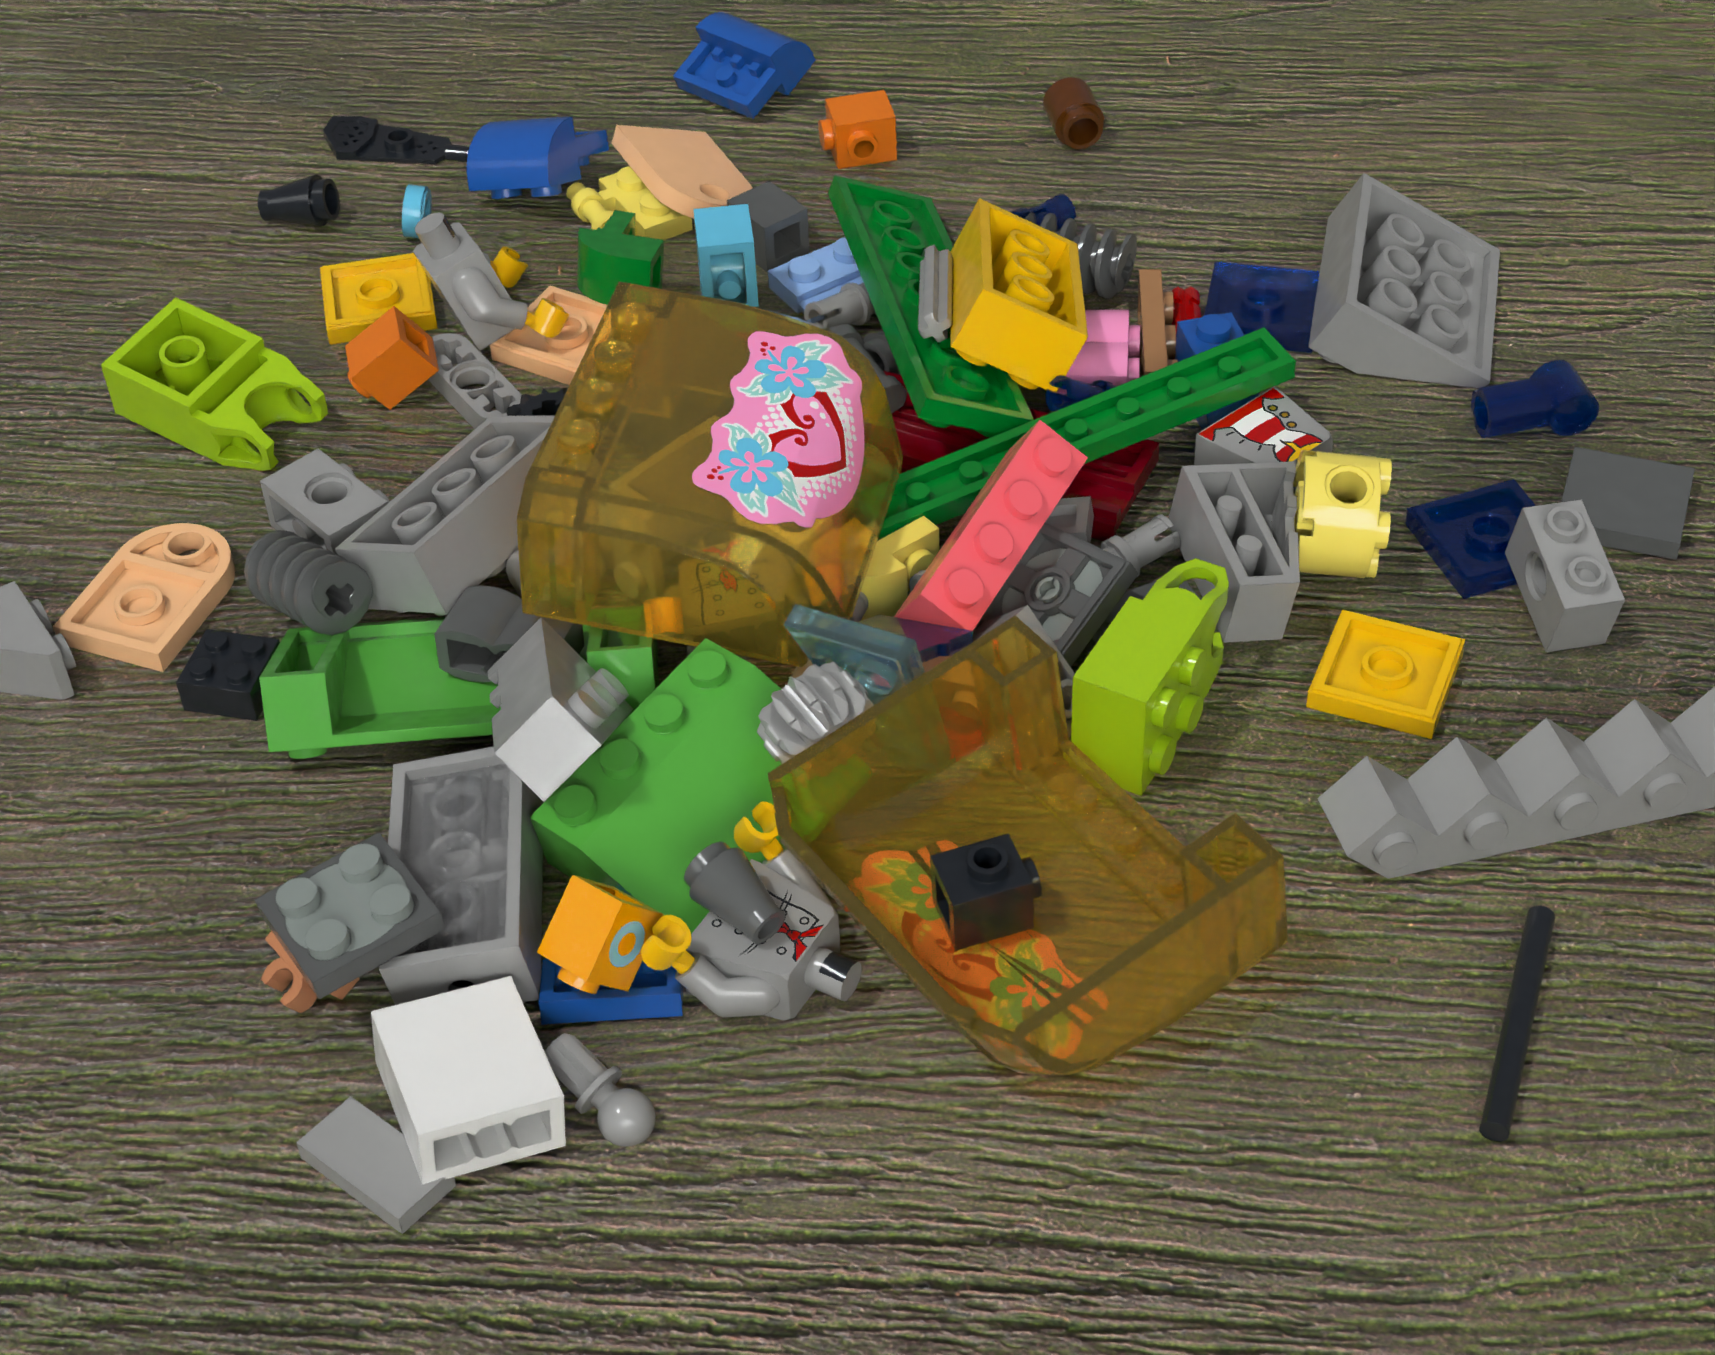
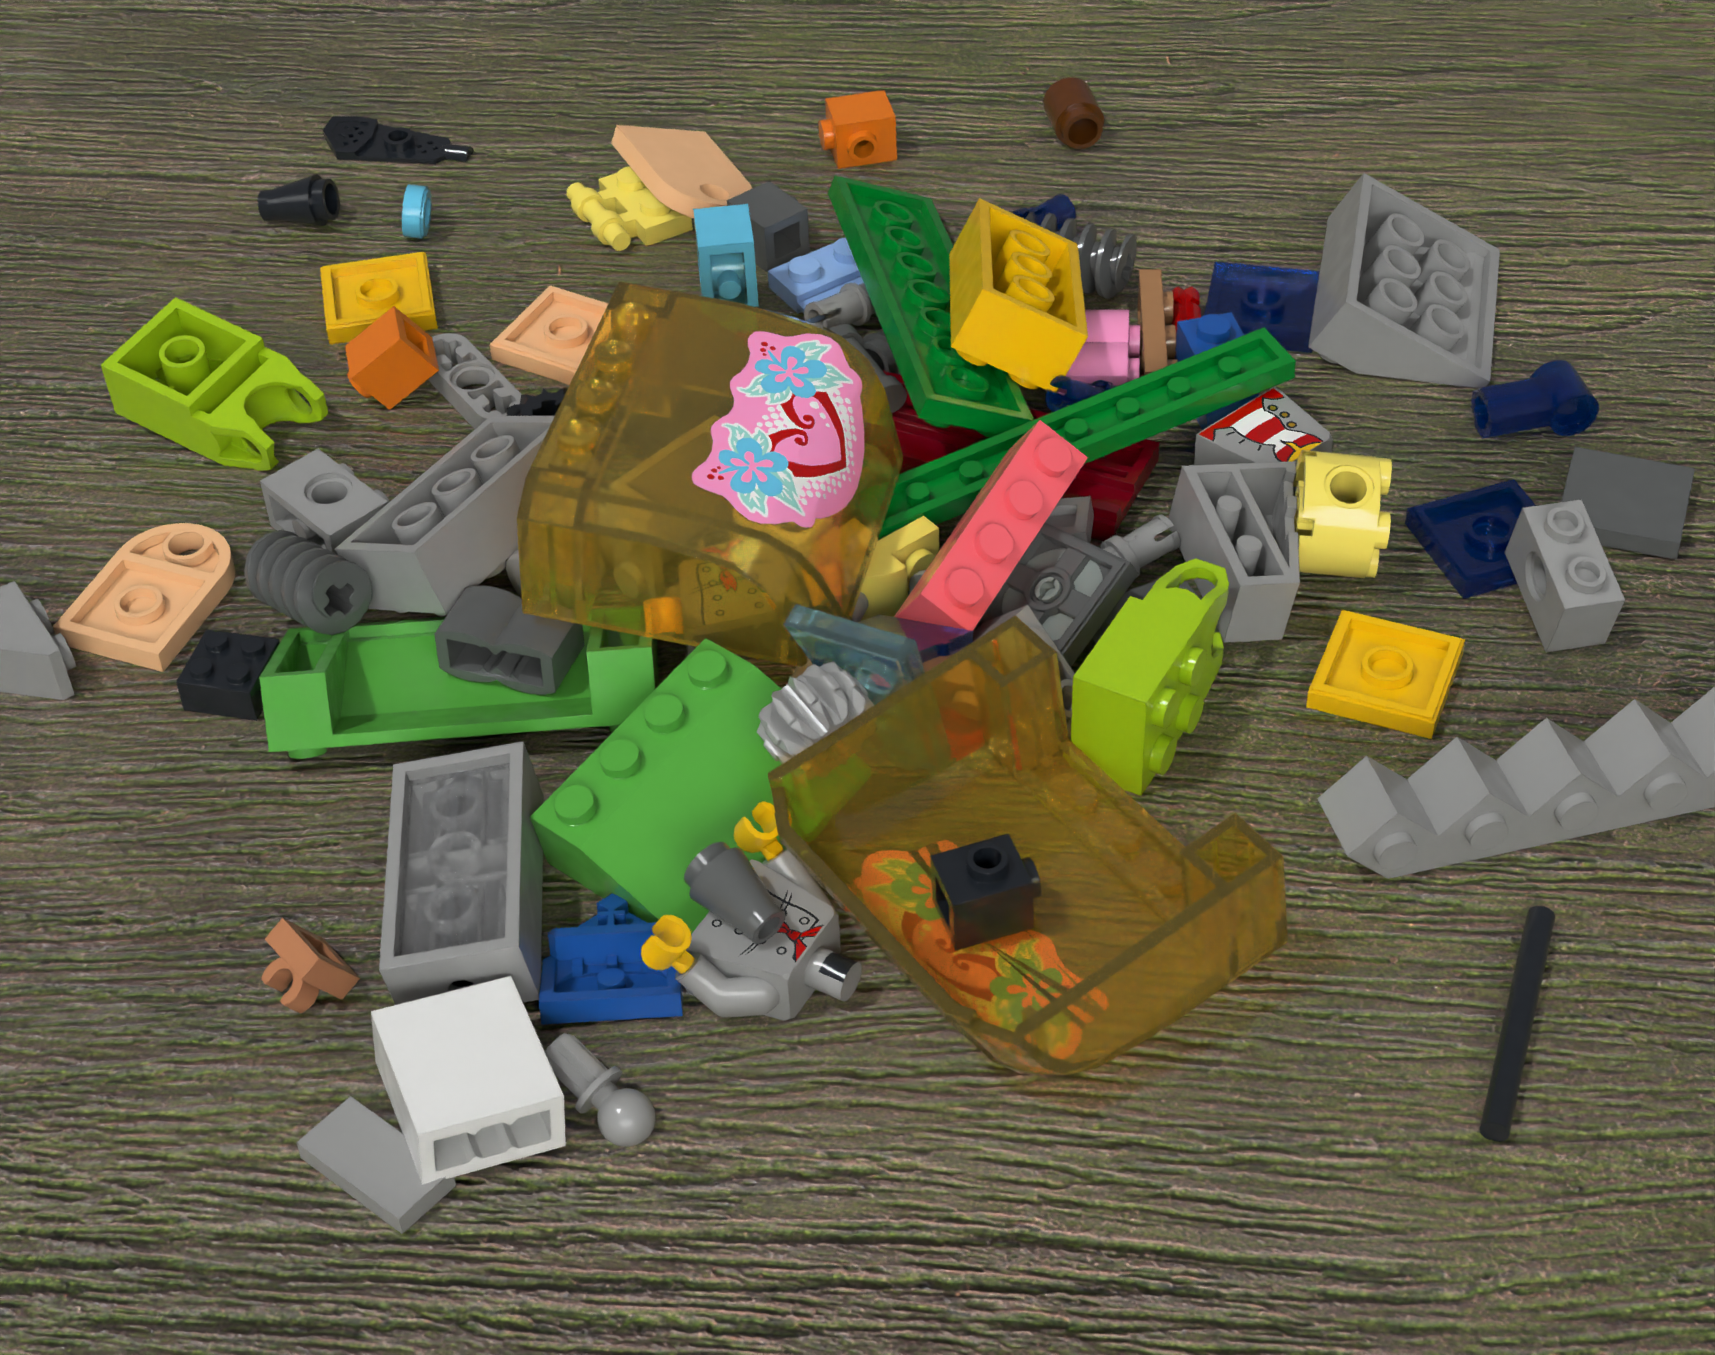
(350, 915): piece -> none
(476, 285): light grey torso -> none
(530, 155): blue brick -> none
(551, 708): light grey wedge -> none
(597, 935): light orange brick -> none
(615, 256): green brick -> none
(742, 64): blue brick -> none
(935, 294): light grey axle -> none

